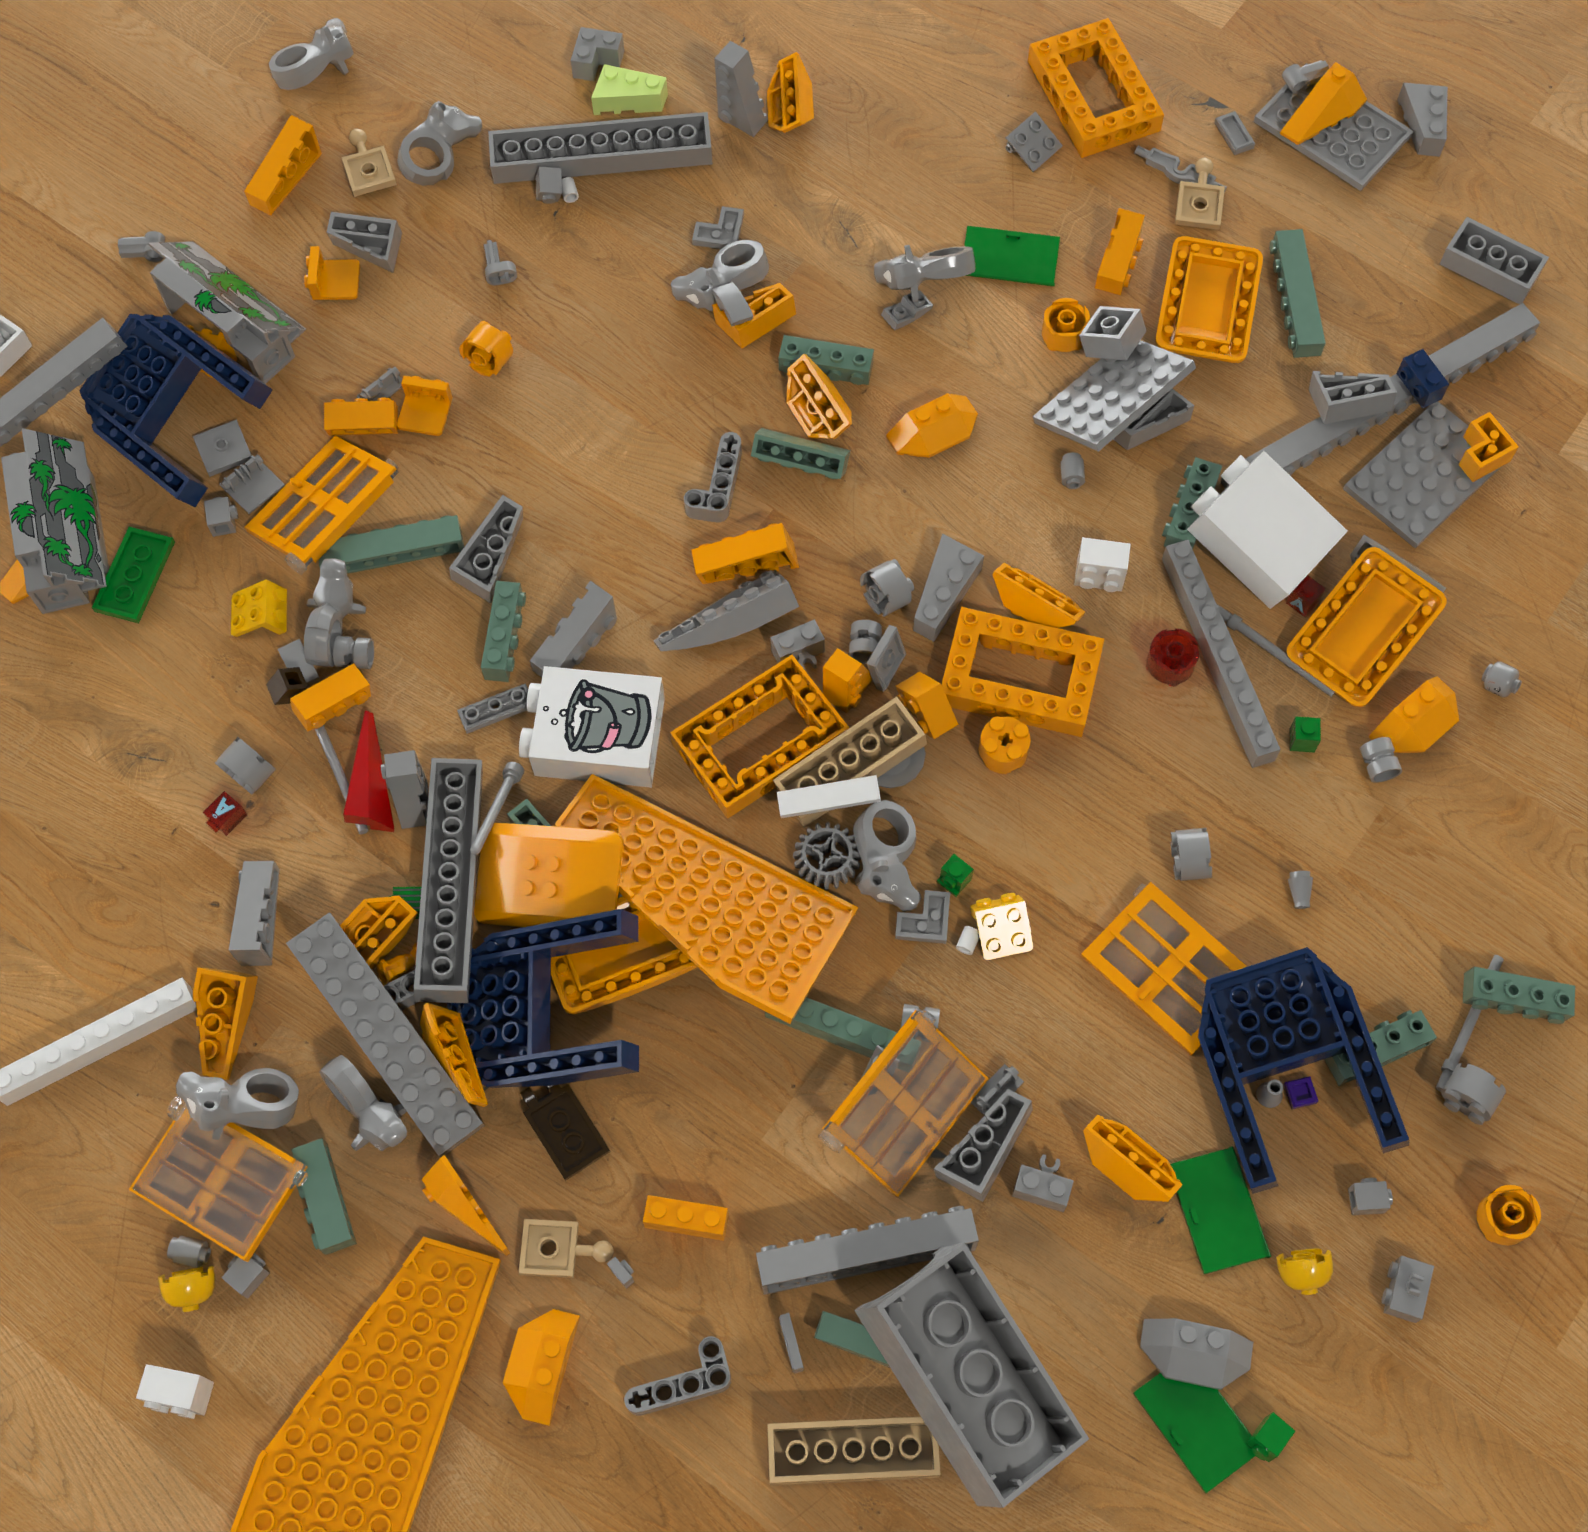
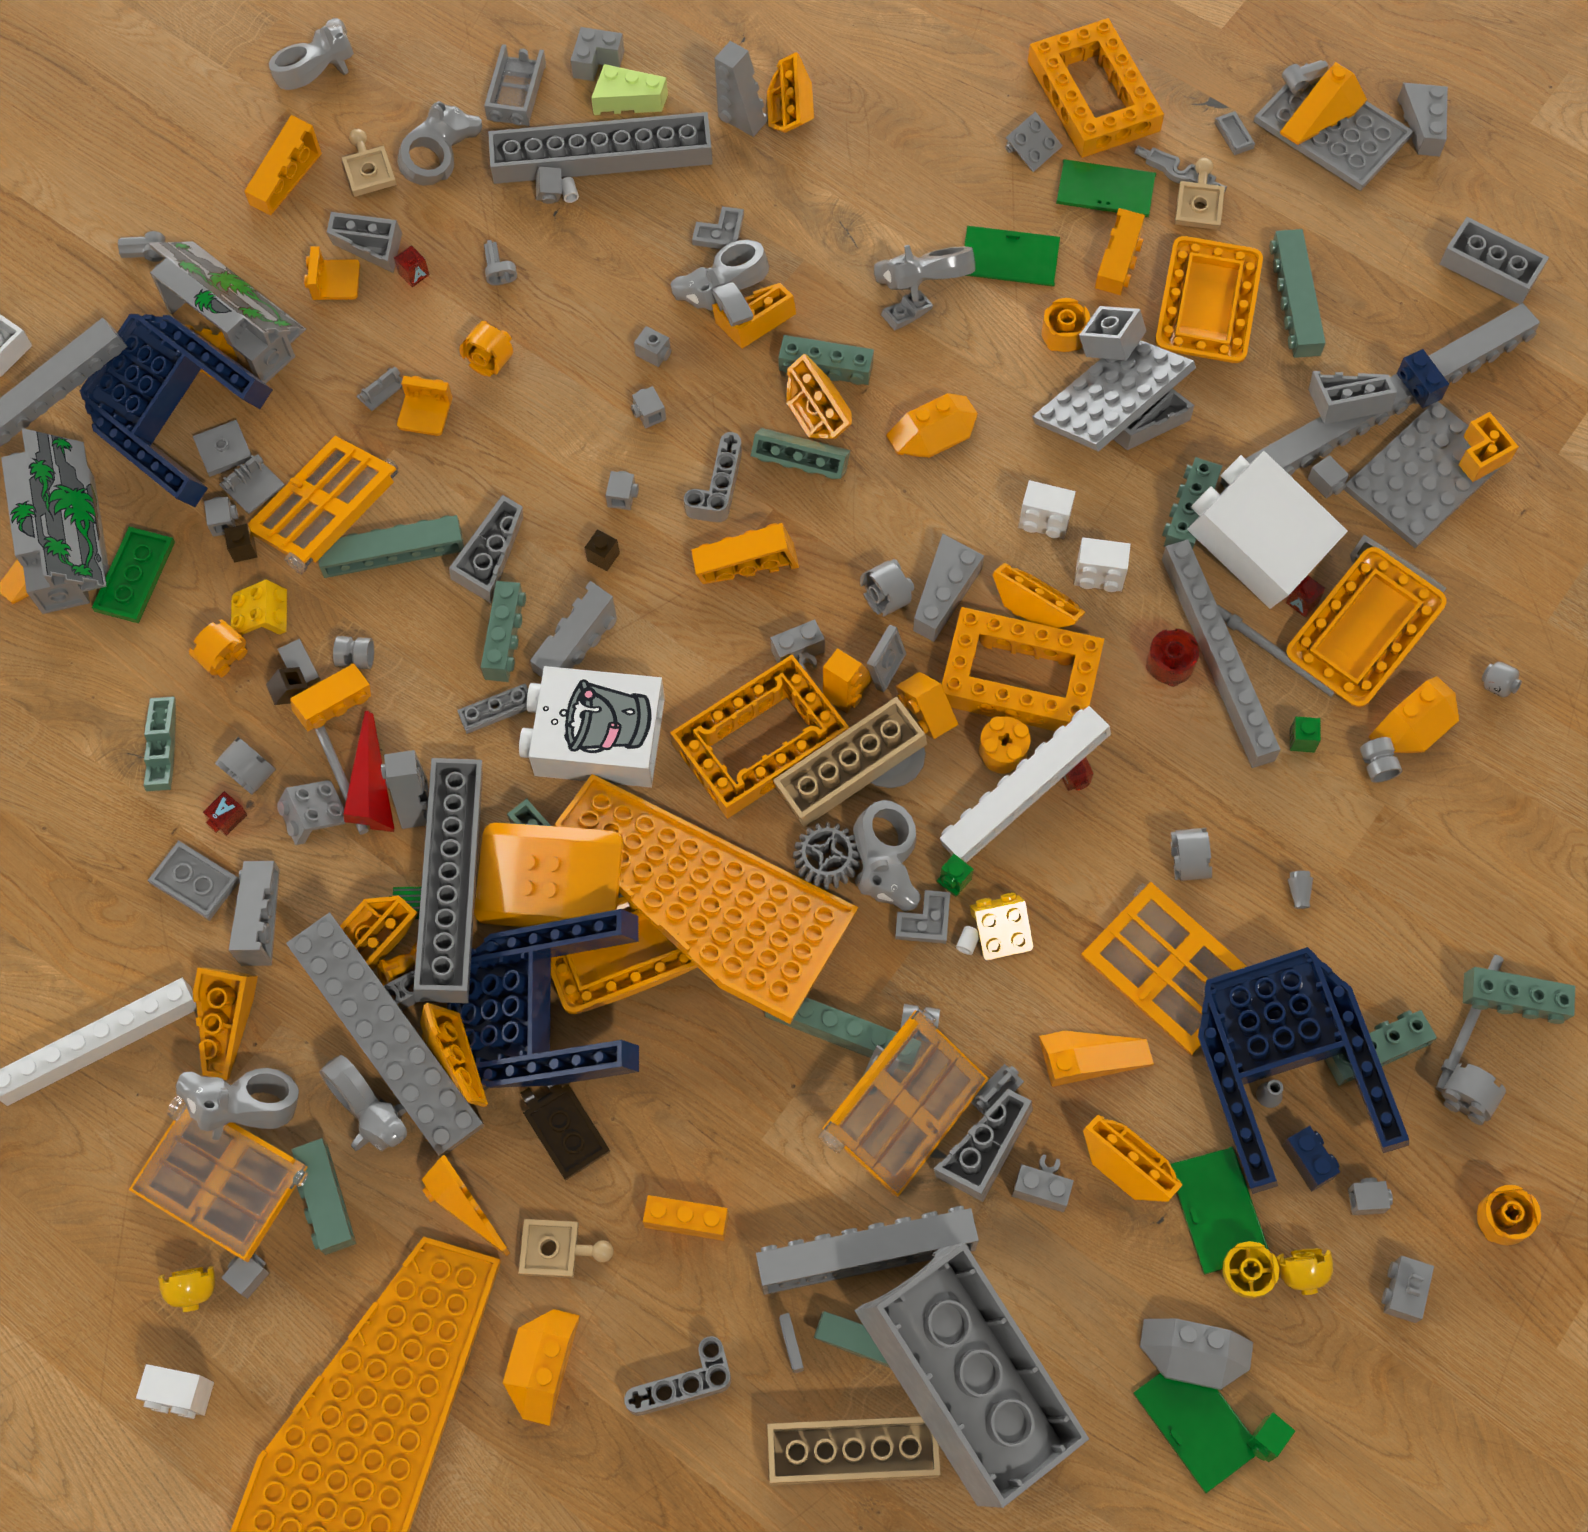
(160, 743): none -> sand green slope
(188, 1251): light grey brick -> none
(193, 880): none -> light grey tile
(218, 648): none -> light orange brick
(240, 543): none -> dark brown brick
(309, 809): none -> light grey bracket
(331, 603): light grey animal -> none
(360, 417): light orange brick -> none
(411, 266): none -> clear red brick
(511, 774): light grey piece -> none
(514, 87): none -> door
(602, 550): none -> dark brown brick
(621, 490): none -> light grey brick
(622, 1271): light grey plate -> none
(648, 407): none -> light grey brick
(652, 346): none -> light grey brick
(734, 614): light grey wedge -> none
(828, 796): white tile -> none
(865, 638): light grey wheel -> none
(1025, 785): none -> white brick
(1046, 509): none -> white brick
(1072, 470): light grey brick -> none
(1079, 776): none -> clear red brick
(1085, 1056): none -> light orange wedge
(1110, 186): none -> green container
(1250, 1270): none -> yellow cylinder
(1301, 1092): dark purple tile -> none
(1311, 1158): none -> dark blue brick
(1328, 477): none -> light grey brick

